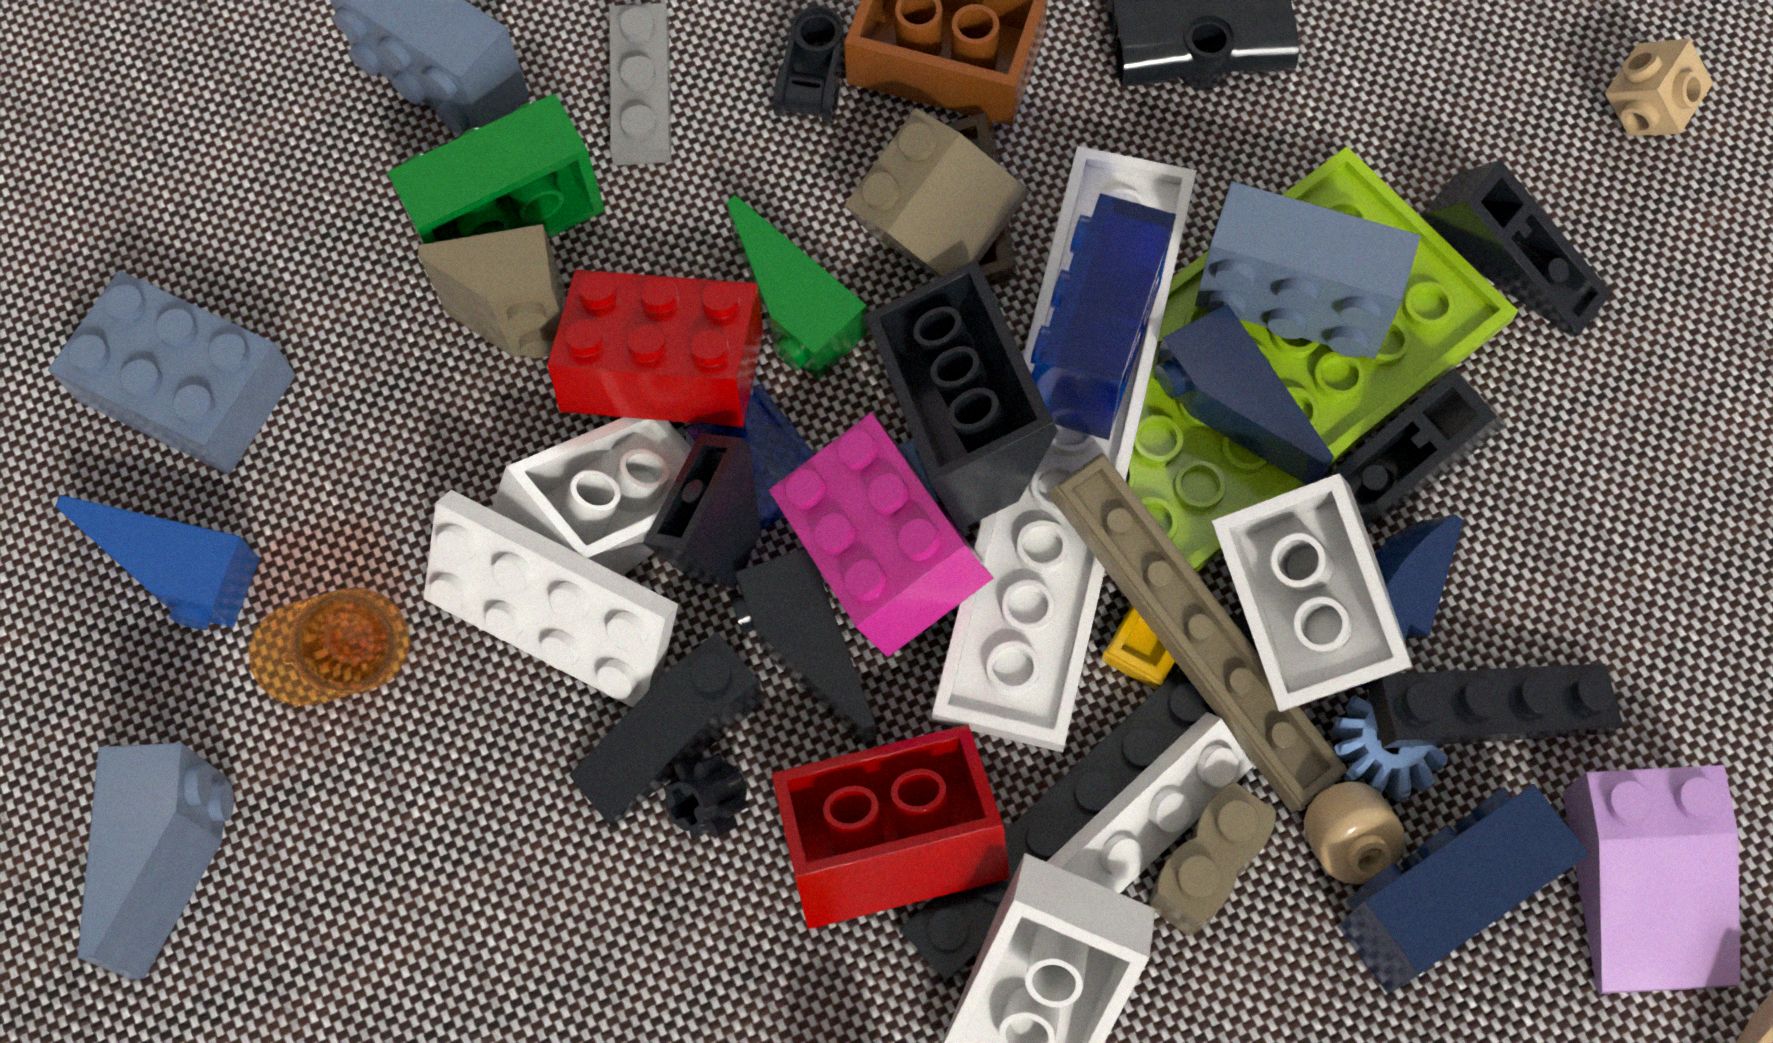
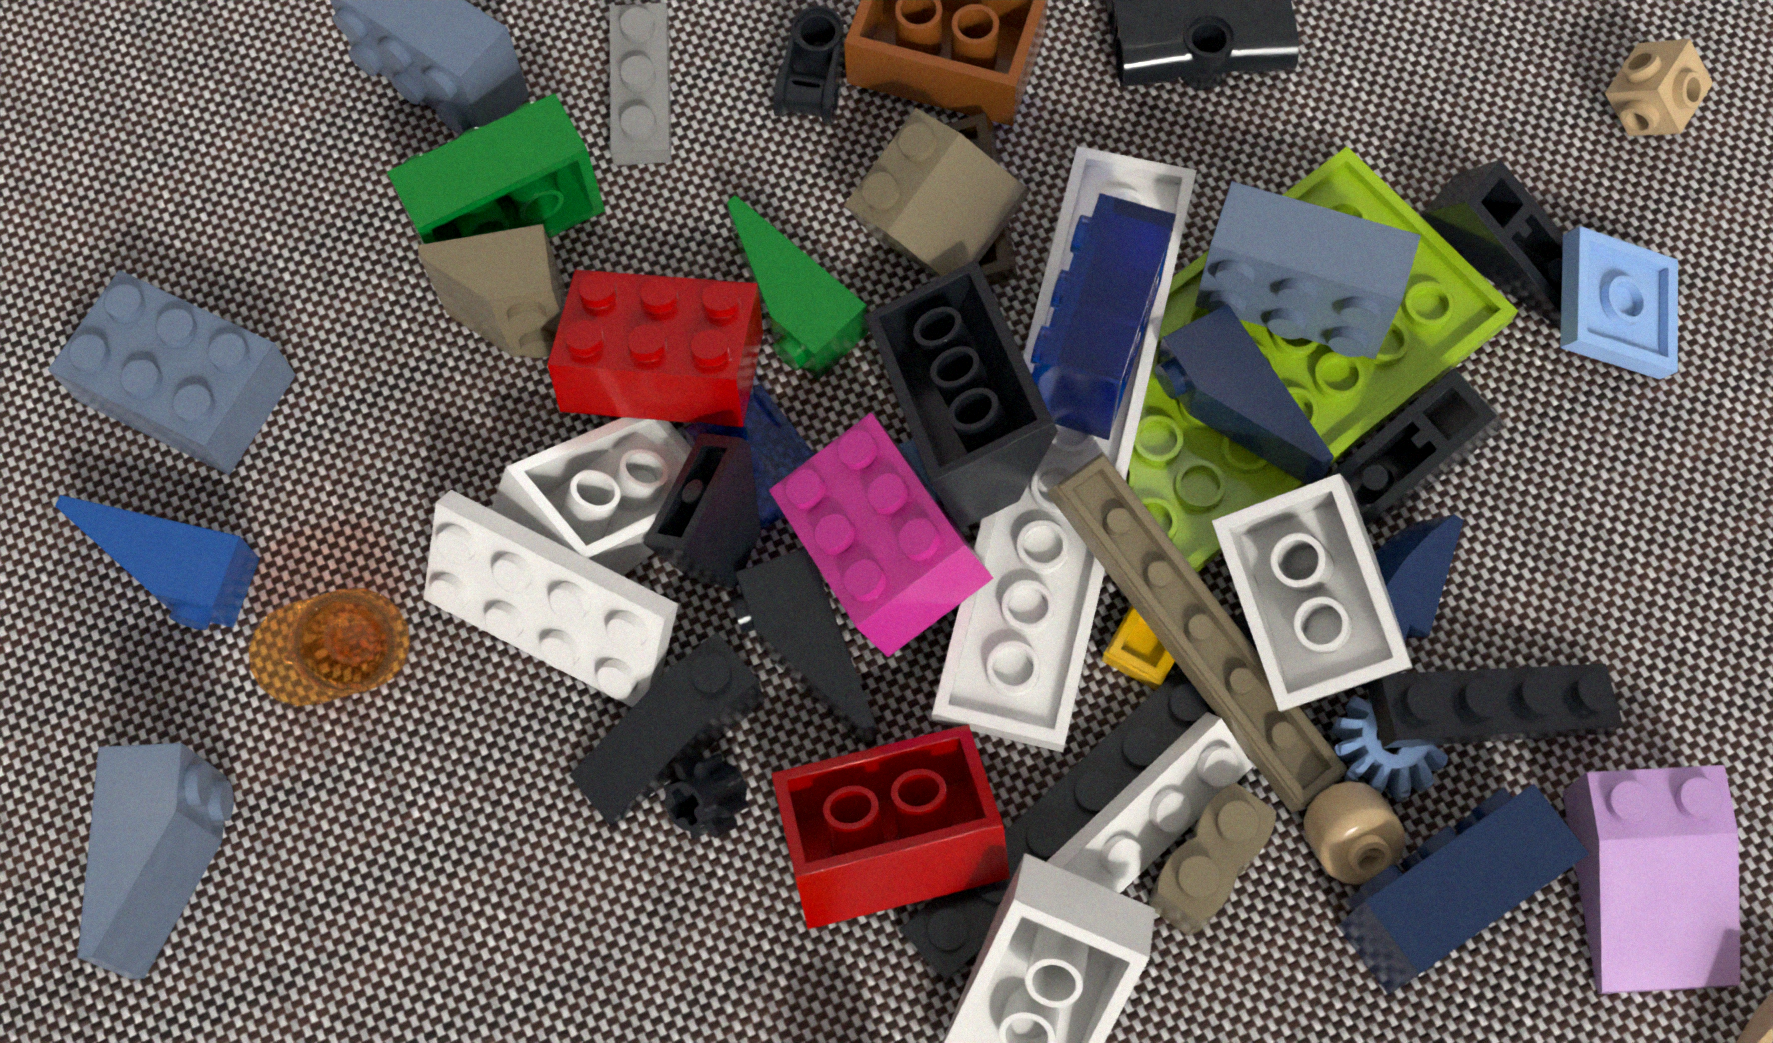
(1619, 303): none -> light blue plate

